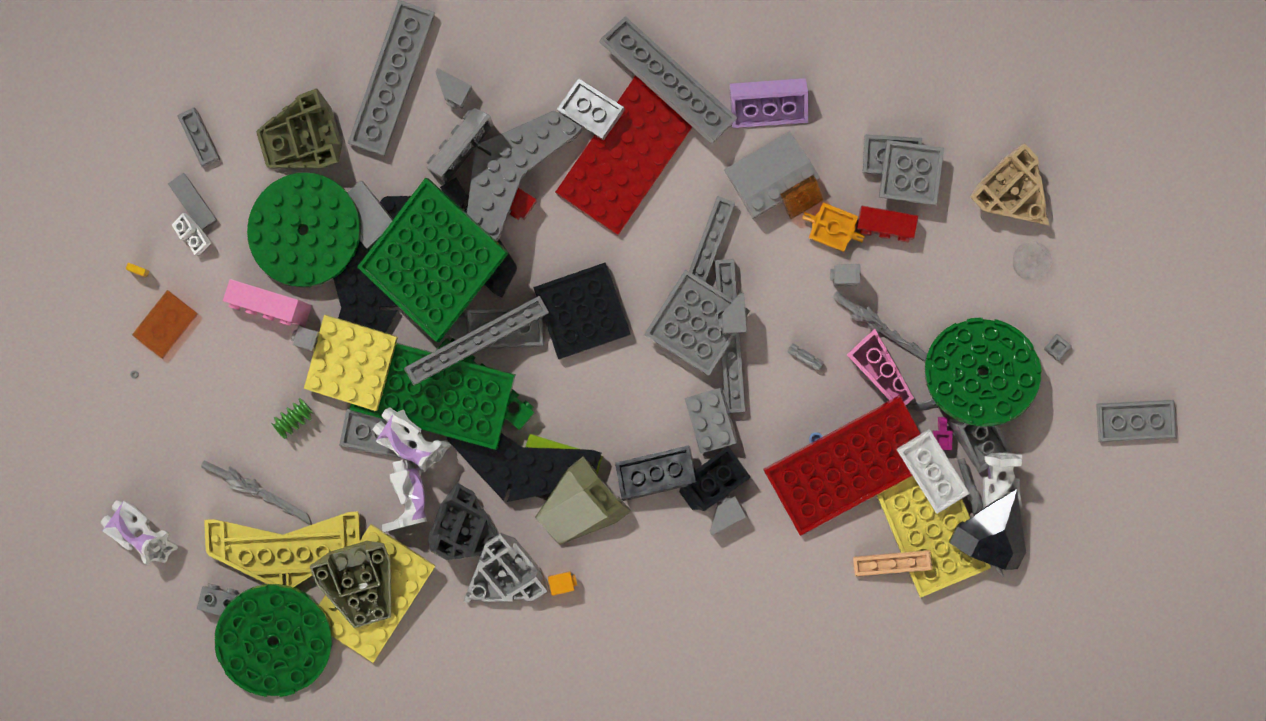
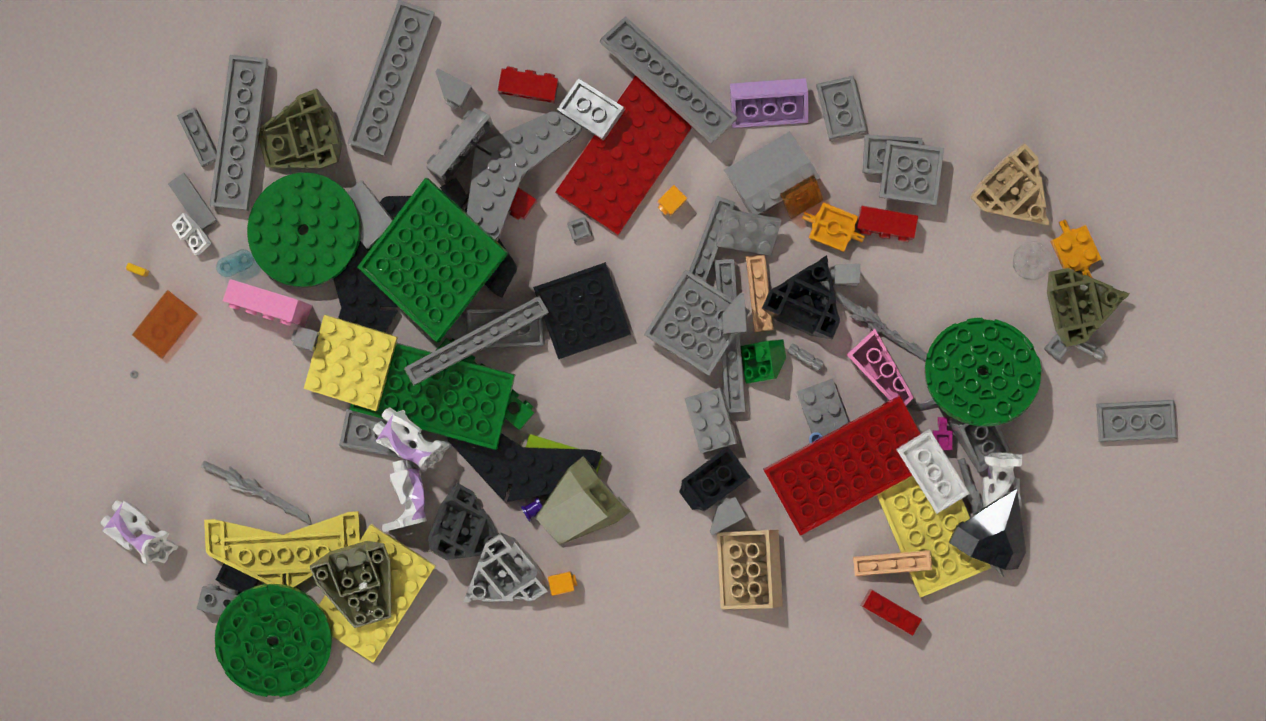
(235, 263): none -> clear light blue plate
(235, 578): none -> black tile
(239, 132): none -> light grey plate
(292, 418): bright green piece -> none
(528, 85): none -> red brick
(532, 509): none -> dark purple bush
(579, 229): none -> light grey tile
(656, 473): black plate -> none
(671, 201): none -> light orange brick
(748, 232): none -> light grey plate
(749, 569): none -> tan slope
(758, 292): none -> light nougat tile
(763, 360): none -> green slope
(806, 301): none -> black wedge
(822, 407): none -> light grey plate
(841, 107): none -> light grey tile
(891, 612): none -> red brick
(1075, 248): none -> light orange plate
(1080, 304): none -> olive wedge
(1091, 349): none -> light grey axle

